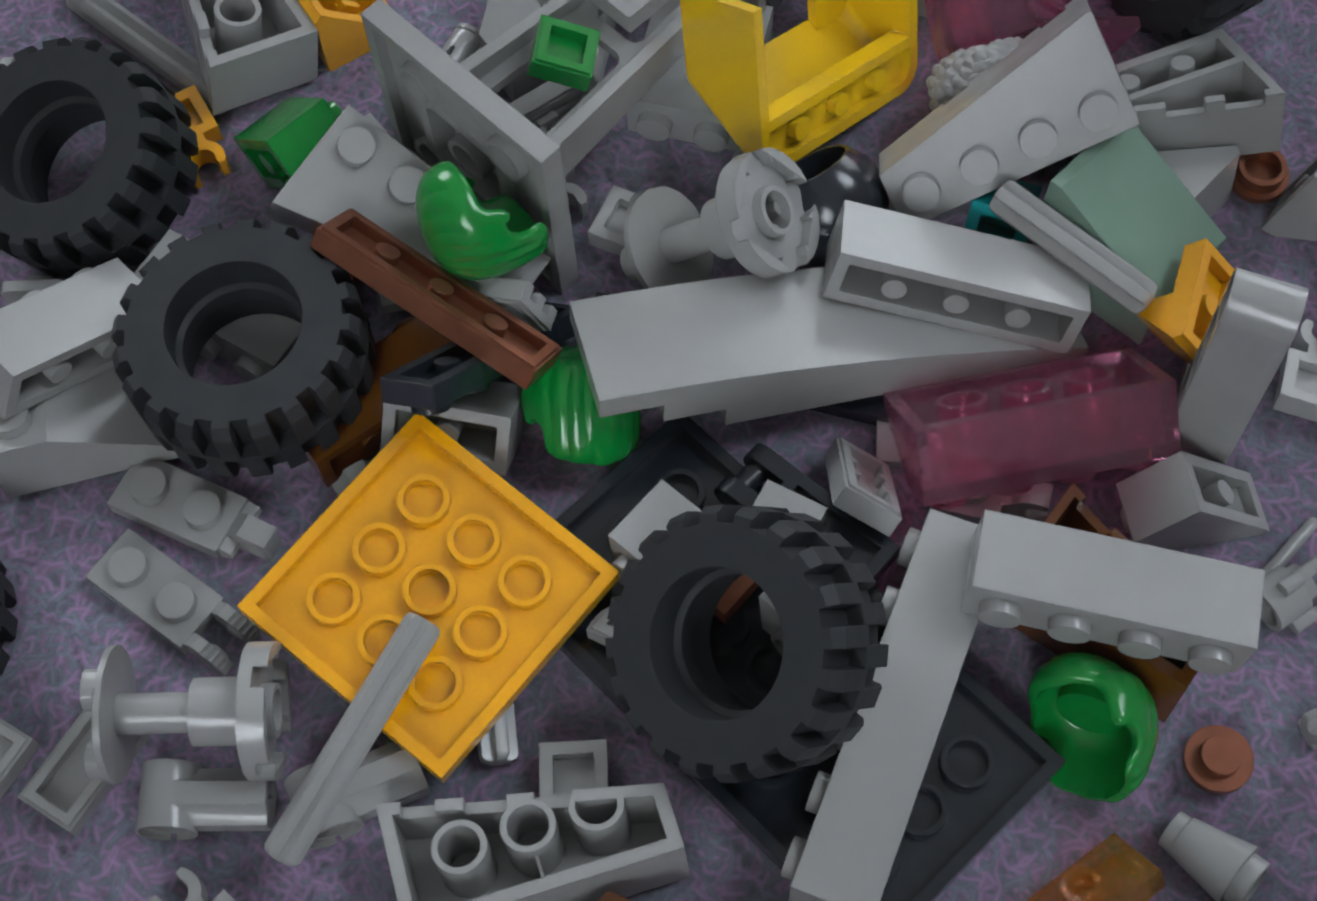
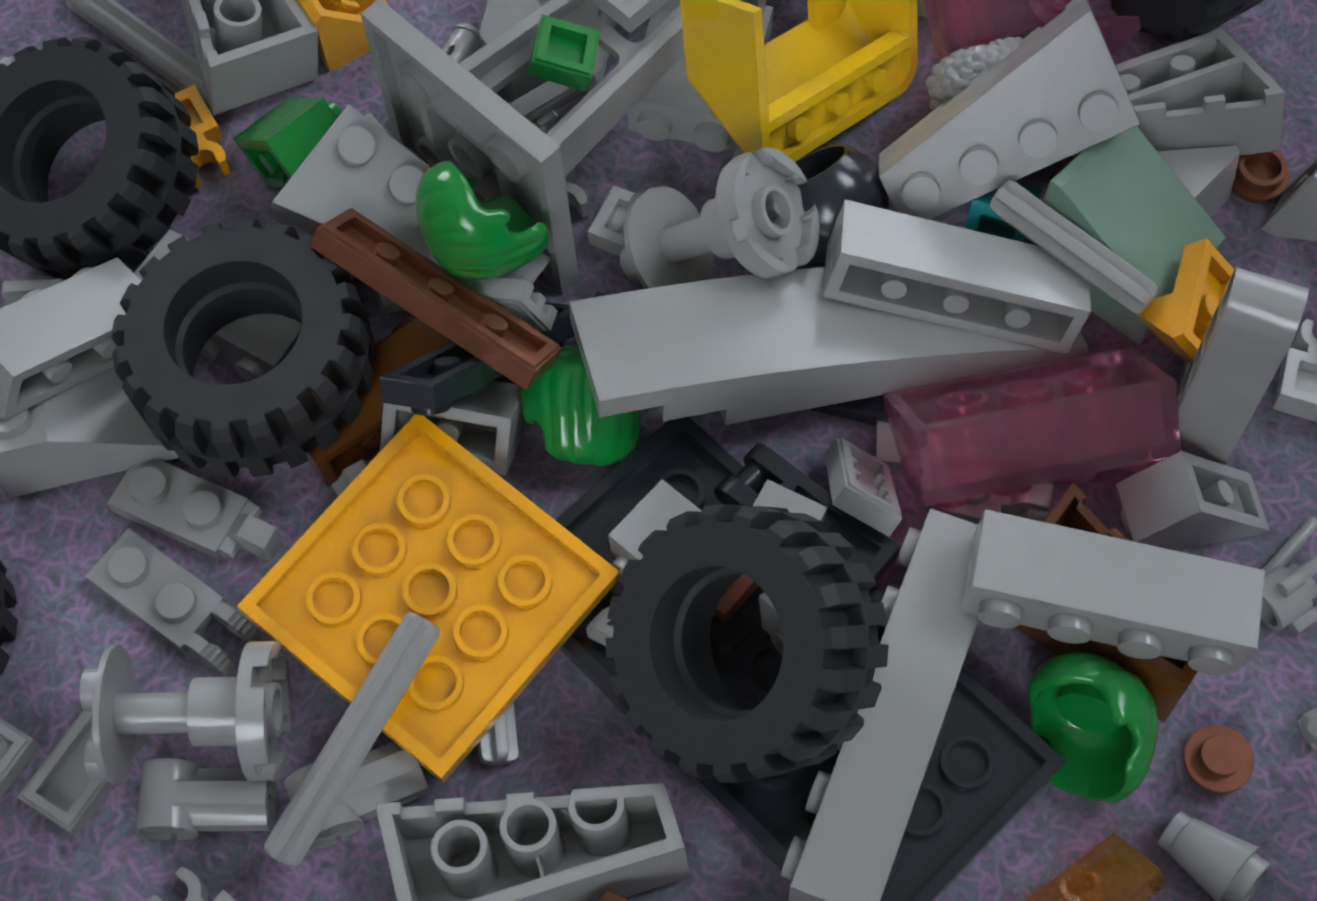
(572, 766): light grey plate -> none

